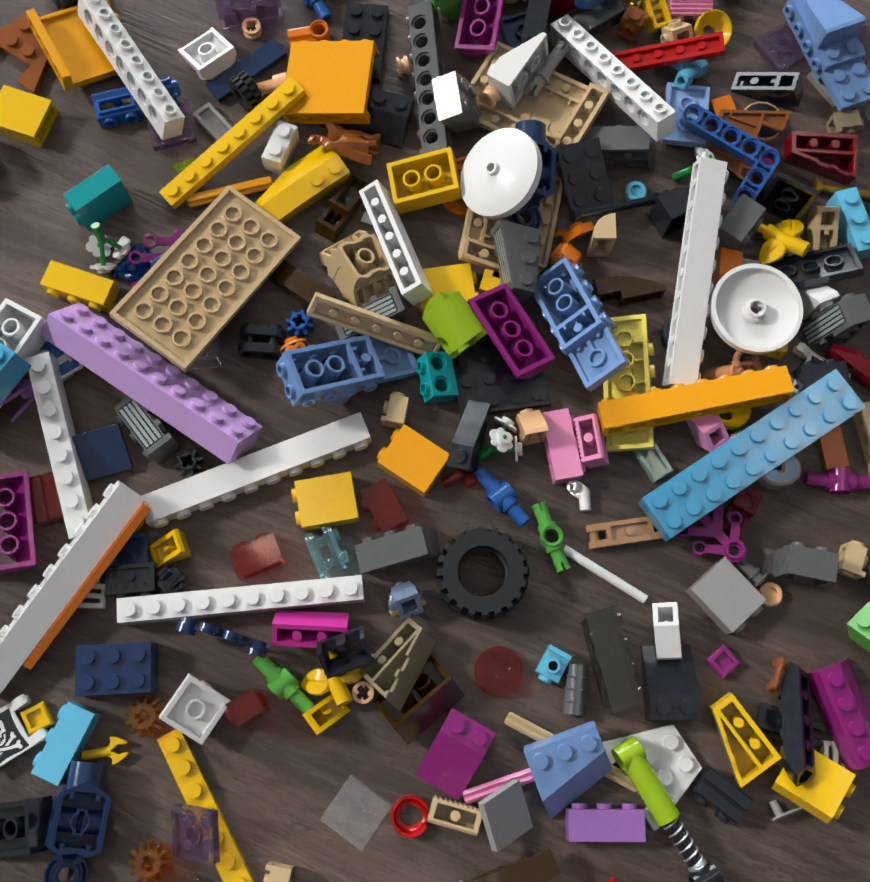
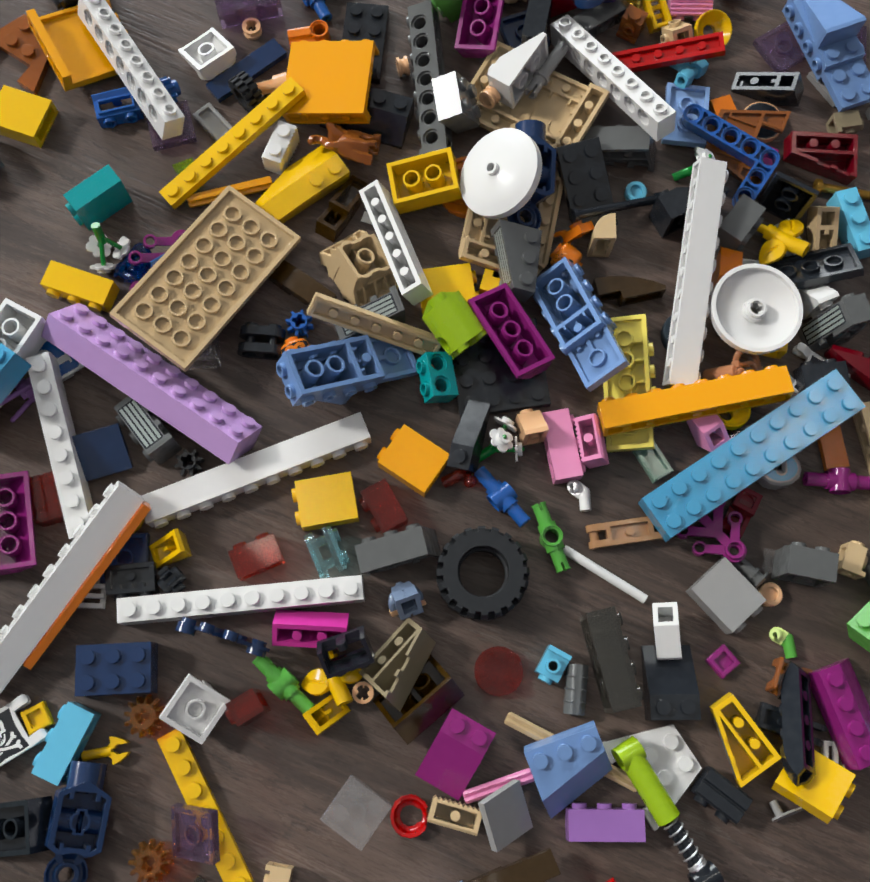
(395, 410): tan brick -> none
(784, 639): none -> arm

